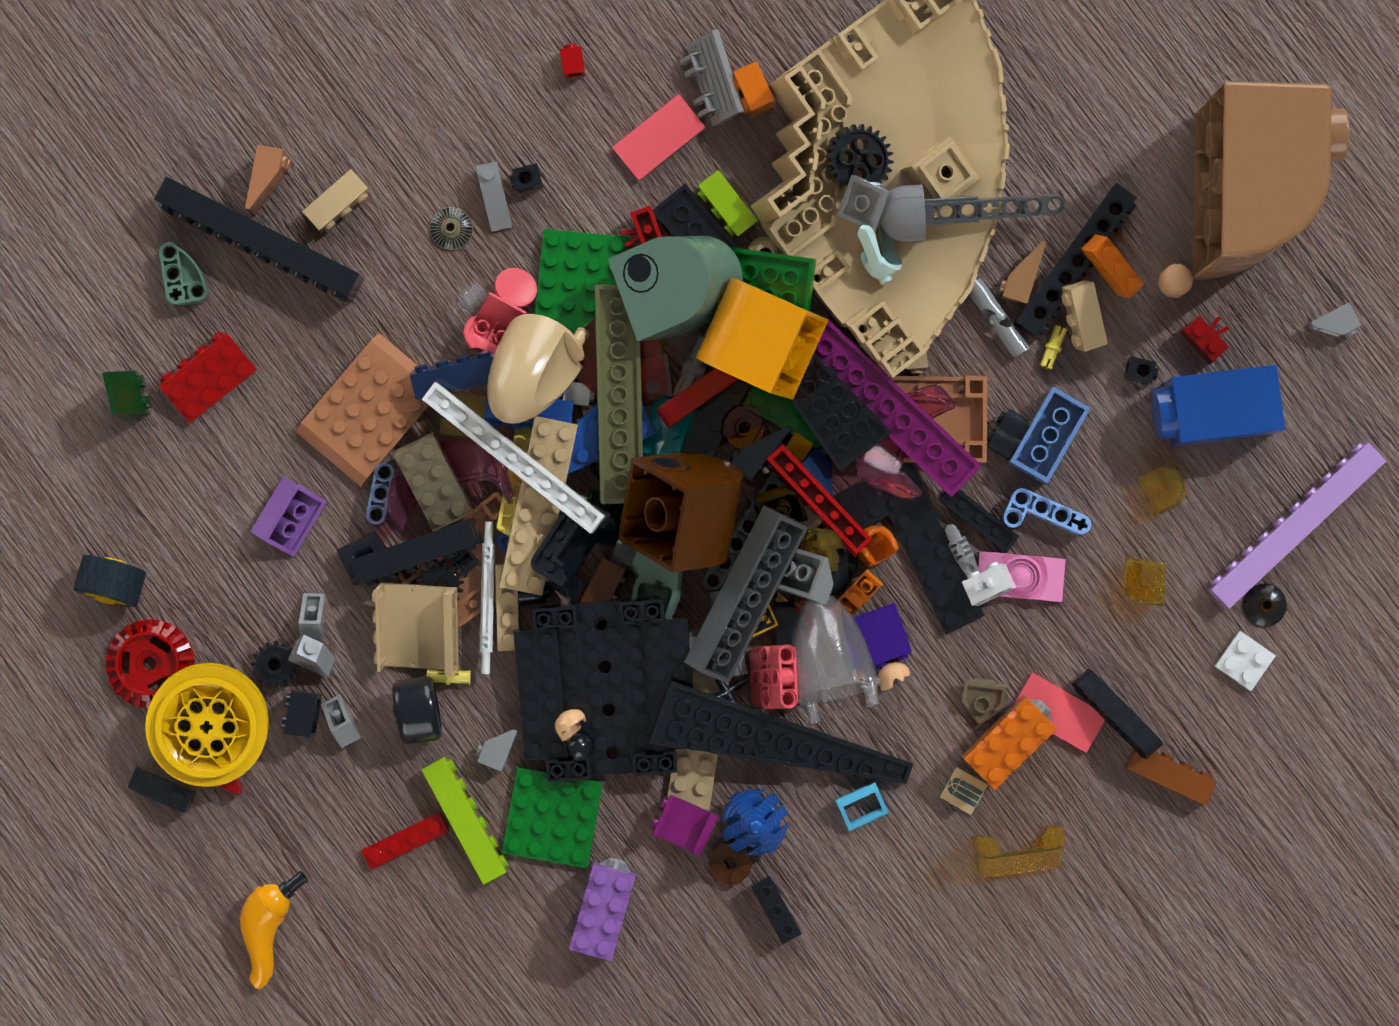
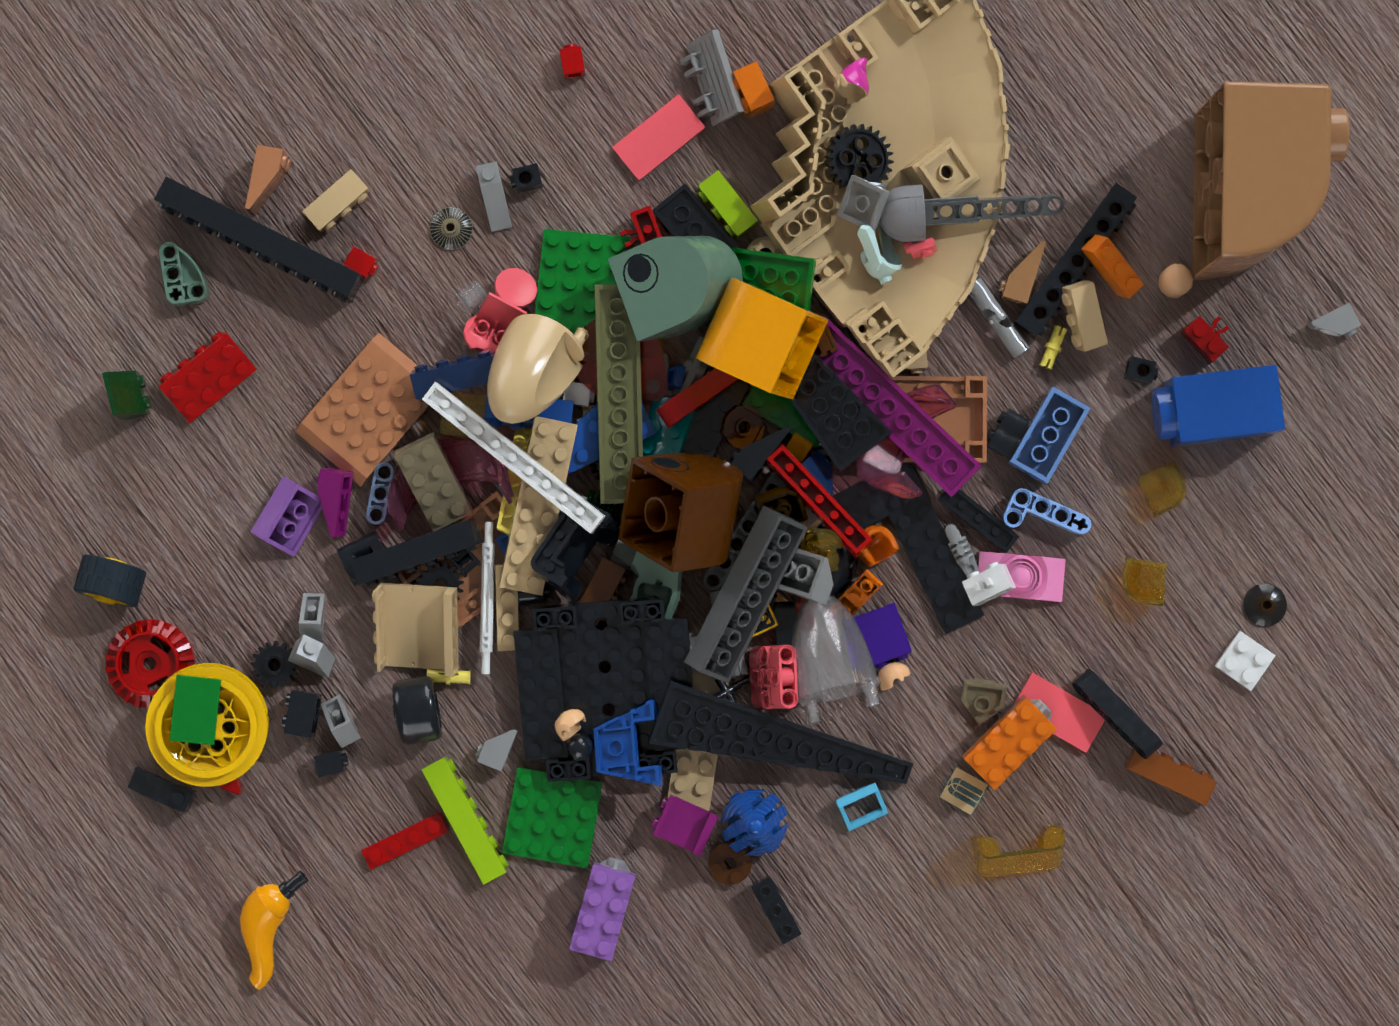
(195, 709): none -> green tile
(331, 763): none -> black brick
(335, 495): none -> magenta slope
(361, 263): none -> red brick
(618, 746): none -> blue wing
(675, 377): none -> blue tile
(826, 343): none -> reddish brown piece
(853, 81): none -> hat
(921, 249): none -> coral bracket
(1297, 525): lavender brick -> none

